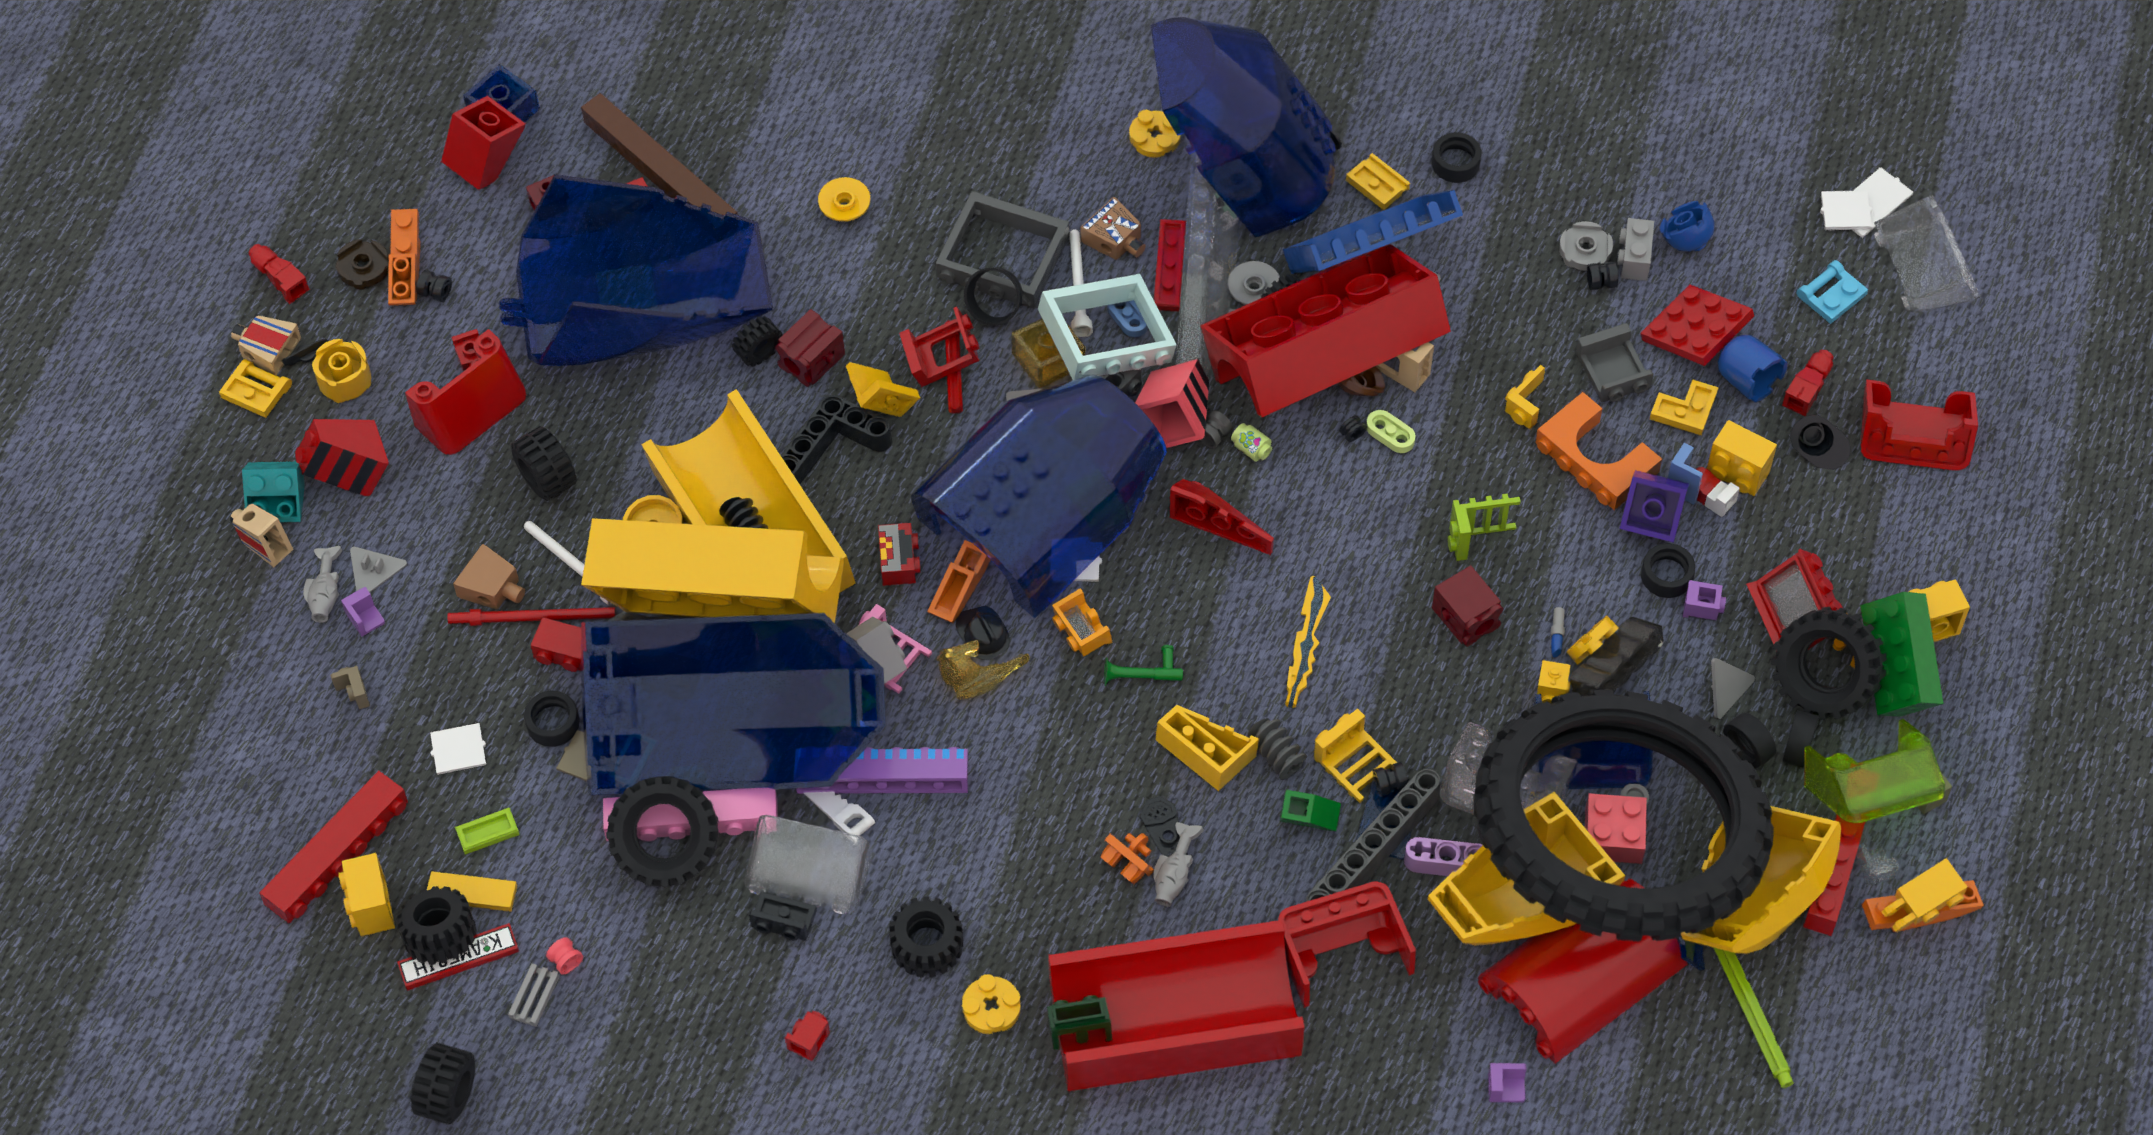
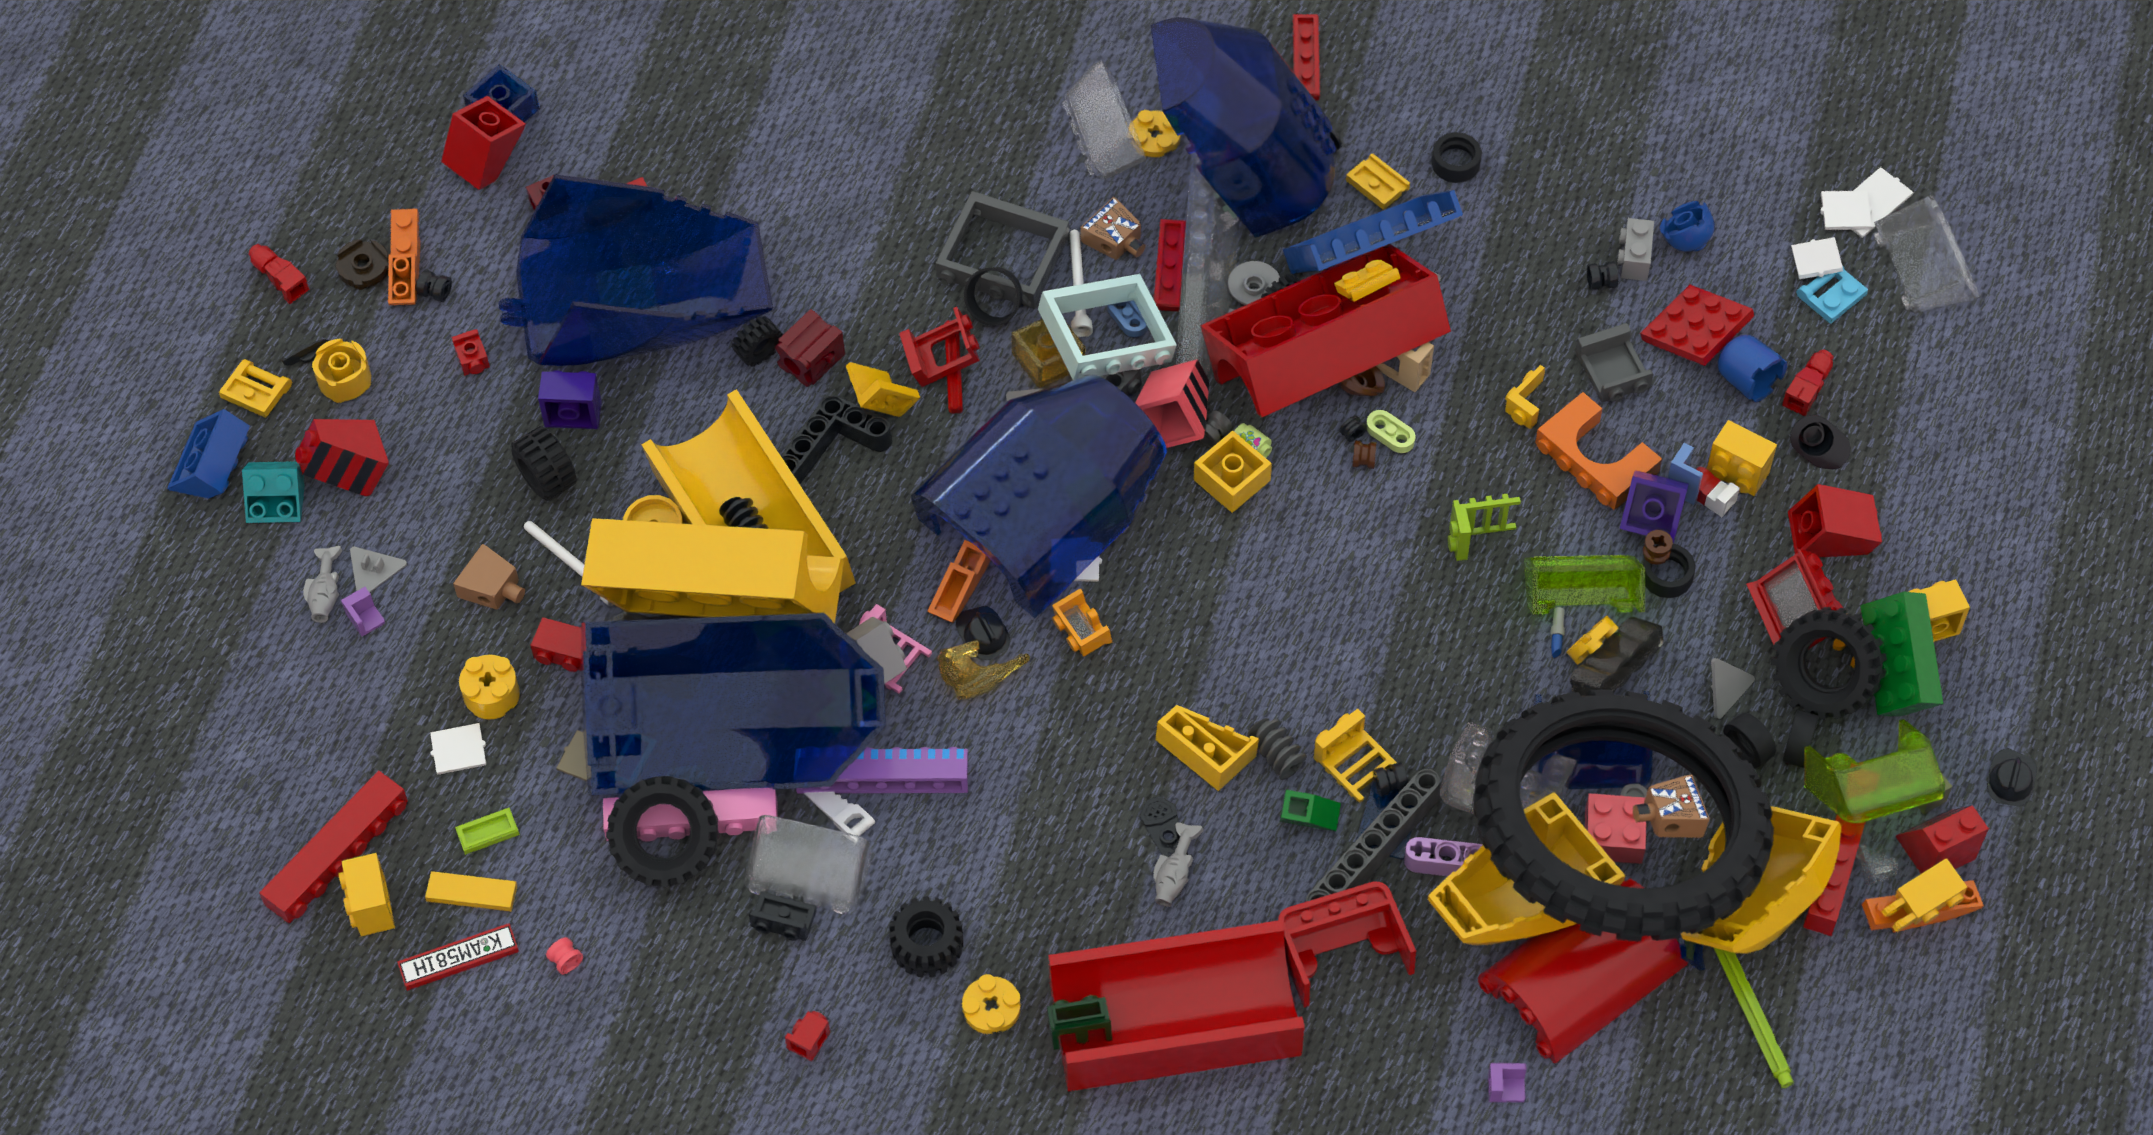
(210, 455): none -> blue slope
(256, 523): tan torso -> none
(267, 342): tan torso -> none
(351, 680): dark tan bracket -> none
(436, 925): black tyre -> none
(443, 1083): black tyre -> none
(470, 401): red windscreen -> none
(477, 617): red bar -> none
(489, 686): none -> yellow brick
(542, 974): light grey tile -> none
(551, 737): black tyre -> none
(570, 399): none -> dark purple brick
(649, 155): reddish brown tile -> none
(844, 191): yellow dish -> none
(897, 554): brick -> none
(1102, 123): none -> clear windscreen
(1116, 850): orange hips -> none
(1166, 673): green piece -> none
(1209, 512): red wedge -> none
(1232, 471): none -> yellow brick
(1305, 642): yellow sword -> none
(1307, 51): none -> red tile
(1364, 454): none -> reddish brown wheel
(1367, 280): none -> yellow plate
(1467, 606): dark red piece -> none
(1553, 680): yellow head -> none
(1584, 581): none -> clear neon green windscreen
(1589, 233): light grey plate -> none
(1657, 554): none -> reddish brown wheel
(1674, 809): none -> medium nougat torso
(1688, 413): yellow plate -> none
(1703, 600): medium lavender brick -> none
(1817, 258): none -> white piece
(1835, 522): none -> red slope
(1918, 432): red windscreen -> none
(1950, 835): none -> red slope
(2011, 778): none -> black piece

